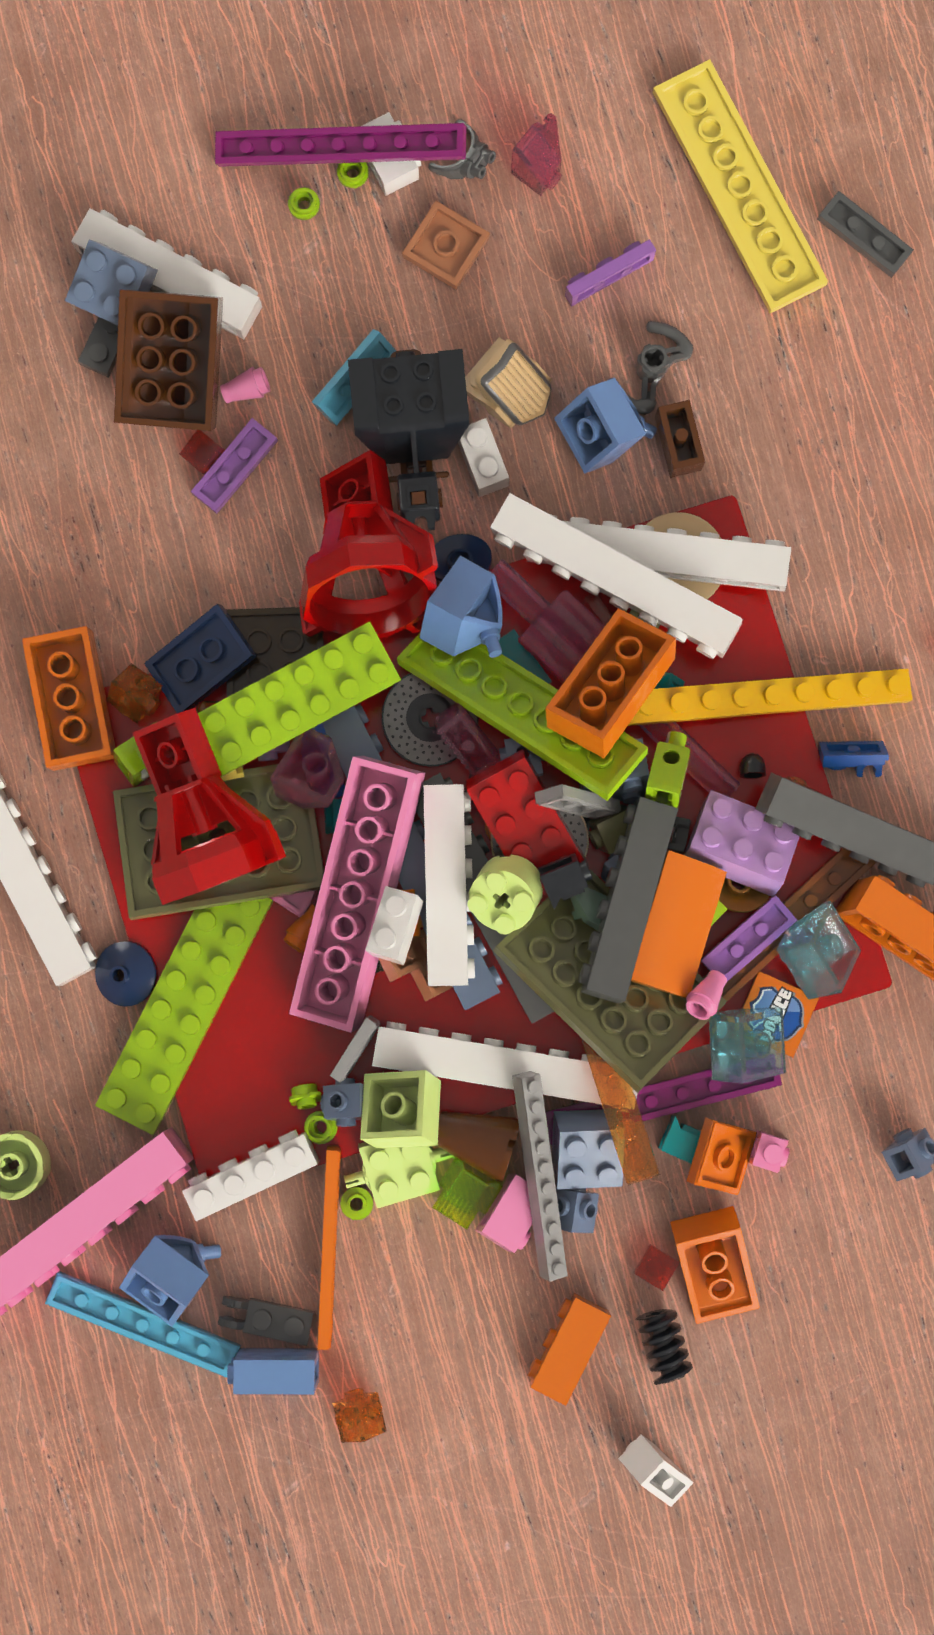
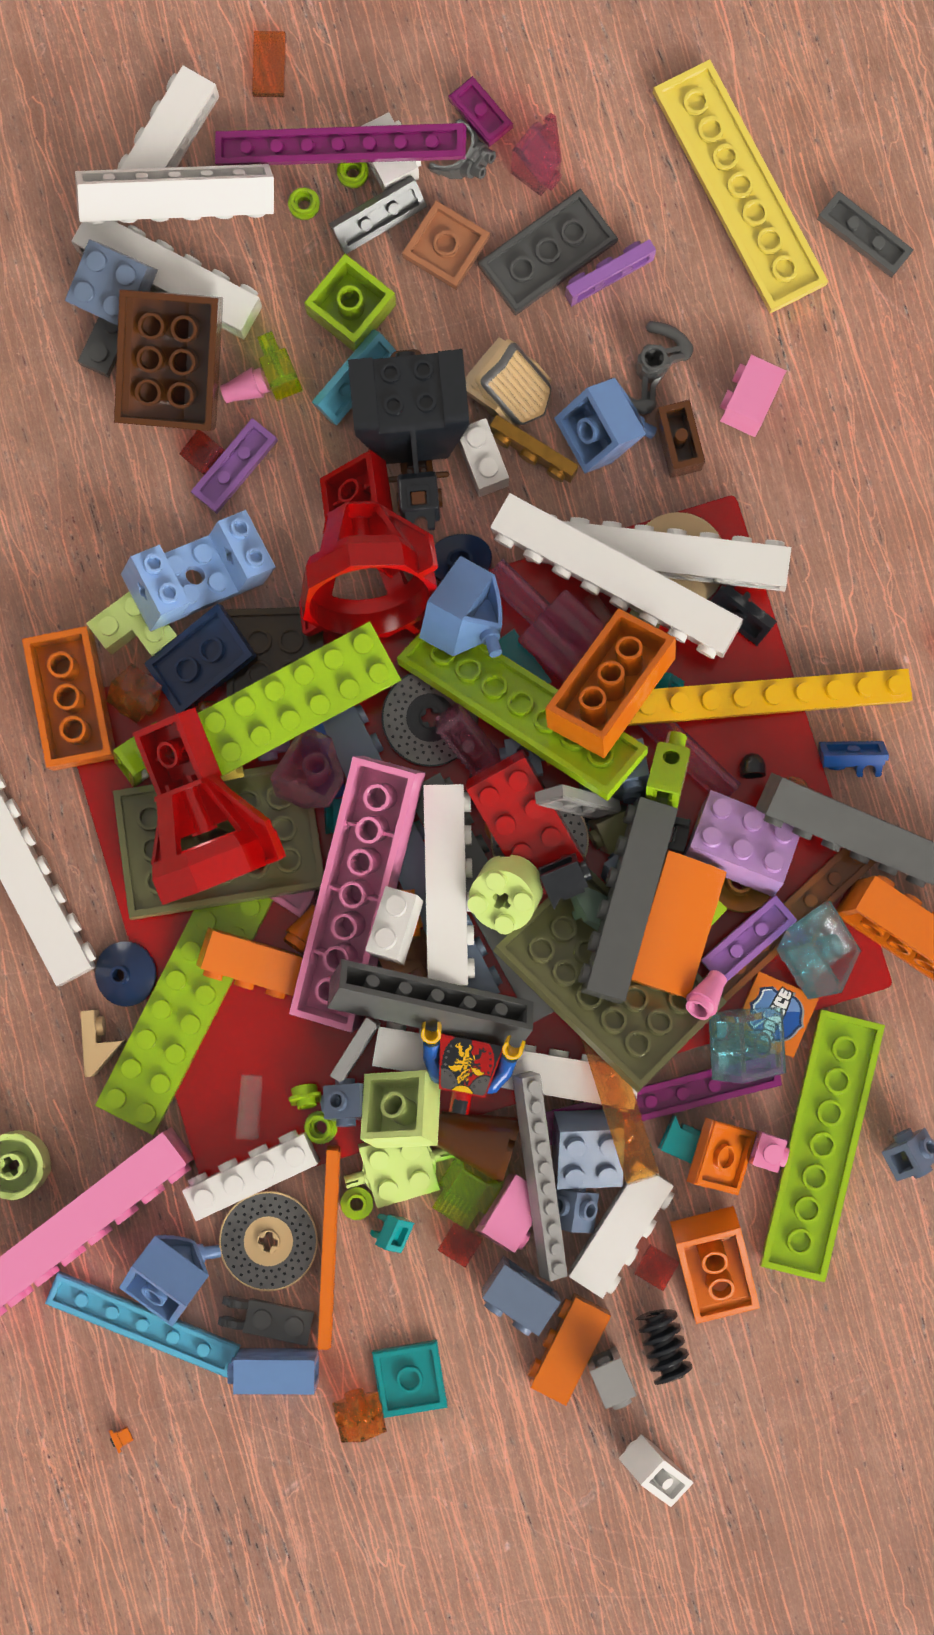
(96, 1053): none -> tan slope
(120, 1438): none -> orange piece
(124, 622): none -> yellowish green brick
(172, 122): none -> white brick
(174, 193): none -> white brick
(227, 559): none -> light blue plate
(247, 1256): none -> flat silver piece
(249, 963): none -> orange brick
(249, 1107): none -> clear piece
(269, 64): none -> clear orange tile
(278, 368): none -> clear neon green piece
(350, 302): none -> lime brick
(378, 215): none -> plate
(393, 1233): none -> teal tile
(409, 1378): none -> teal tile
(417, 999): none -> dark grey brick
(460, 1244): none -> clear red plate
(467, 1066): none -> torso
(480, 111): none -> magenta plate
(520, 1297): none -> sand blue brick
(533, 450): none -> pearl gold plate
(547, 252): none -> dark grey tile
(611, 1379): none -> light grey brick
(618, 1233): none -> white brick
(752, 396): none -> bright pink brick
(755, 621): none -> black plate
(822, 1145): none -> lime plate

